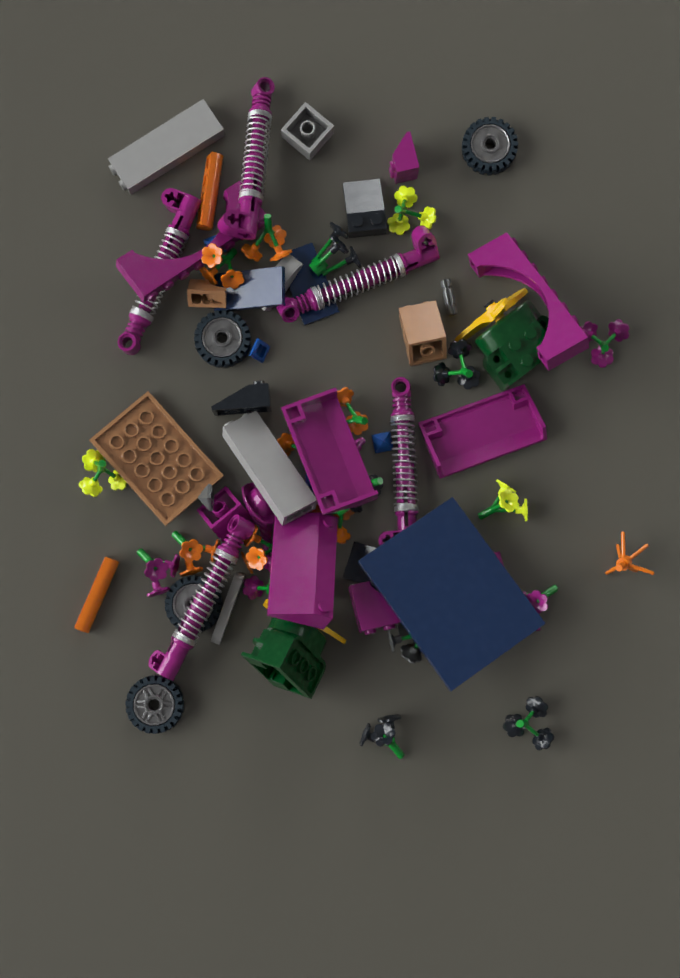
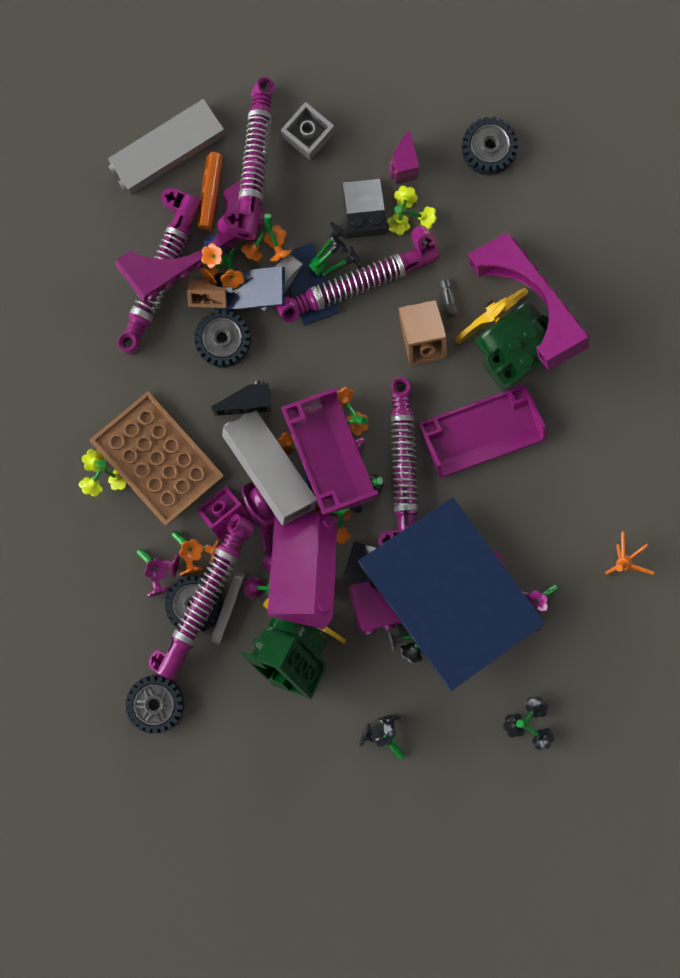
(96, 594): orange brick -> none
(207, 497): dark grey slope -> none
(256, 557): orange plant -> none
(259, 350): blue slope -> none
(382, 442): blue slope -> none
(467, 376): black plant -> none
(507, 503): neon yellow plant -> none
(603, 354): magenta plant -> none

